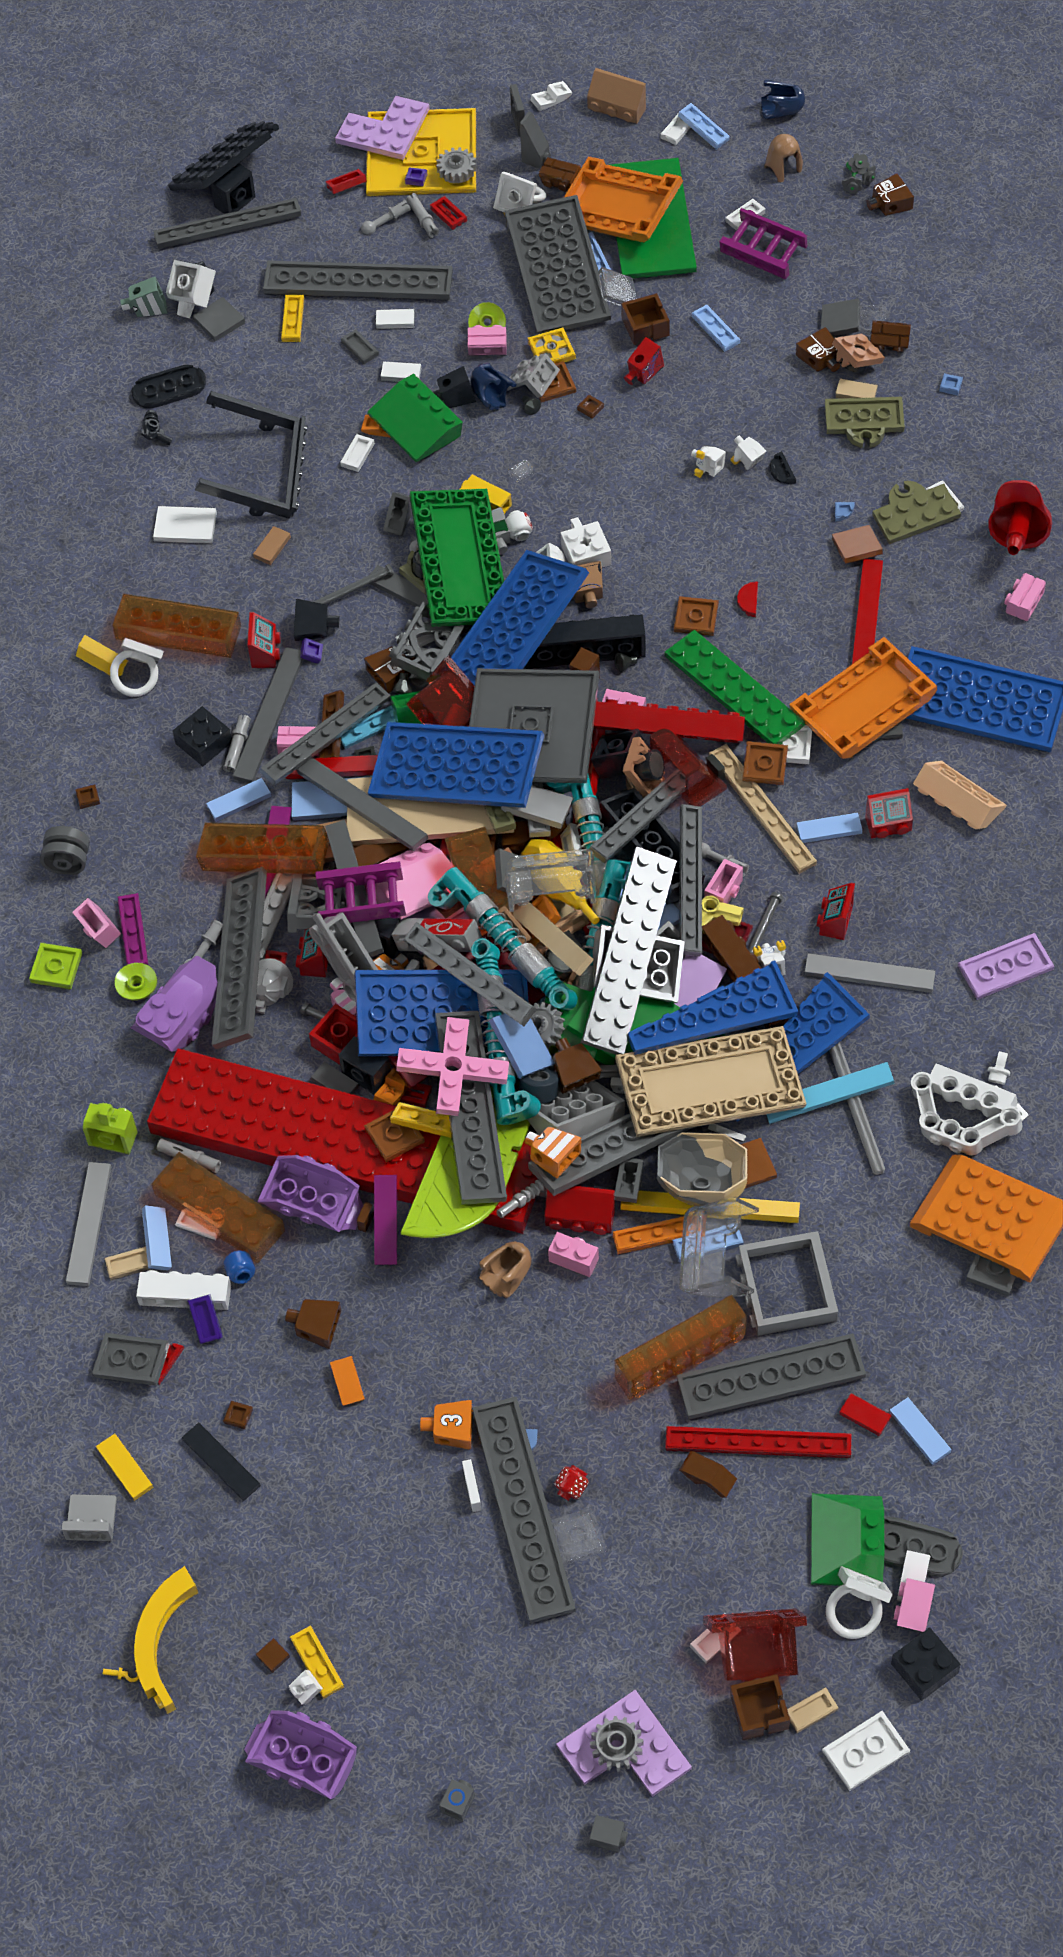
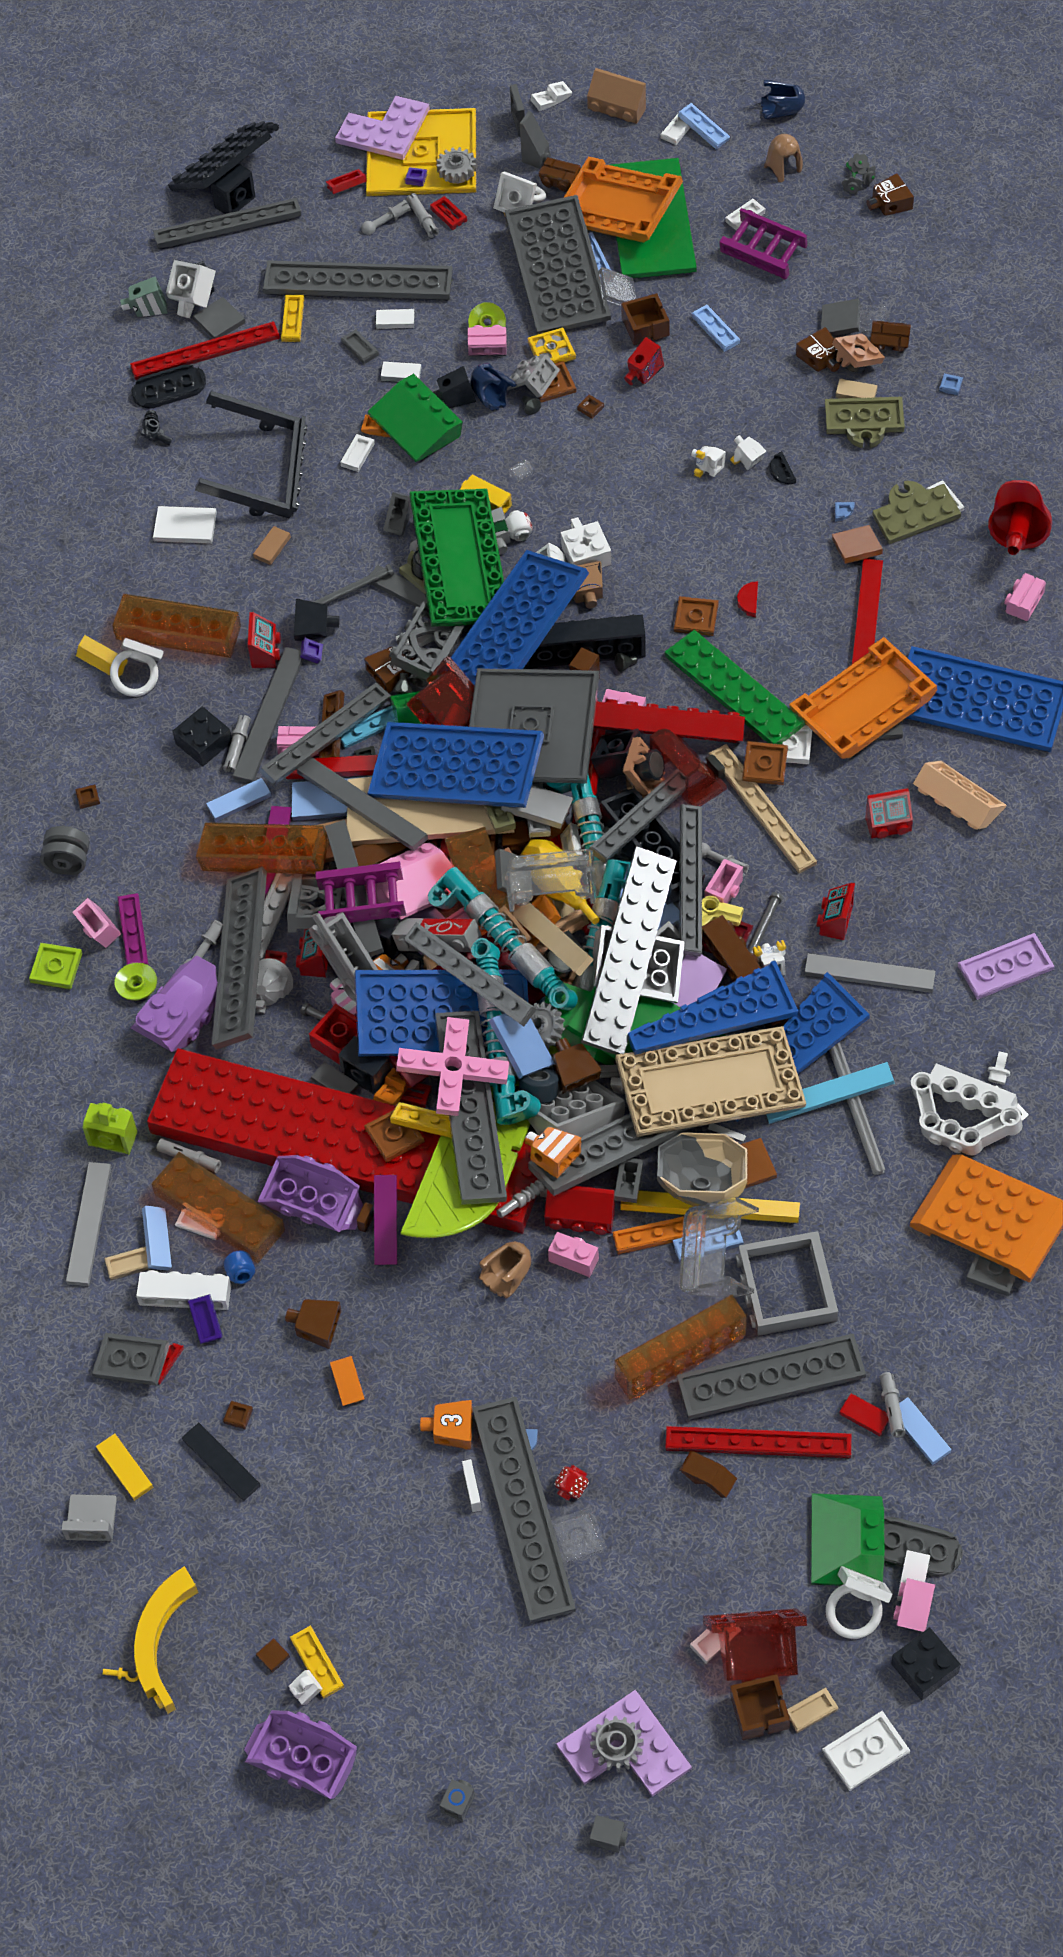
(206, 350): none -> red tile
(829, 828): light blue tile -> none
(890, 1396): none -> light grey pin

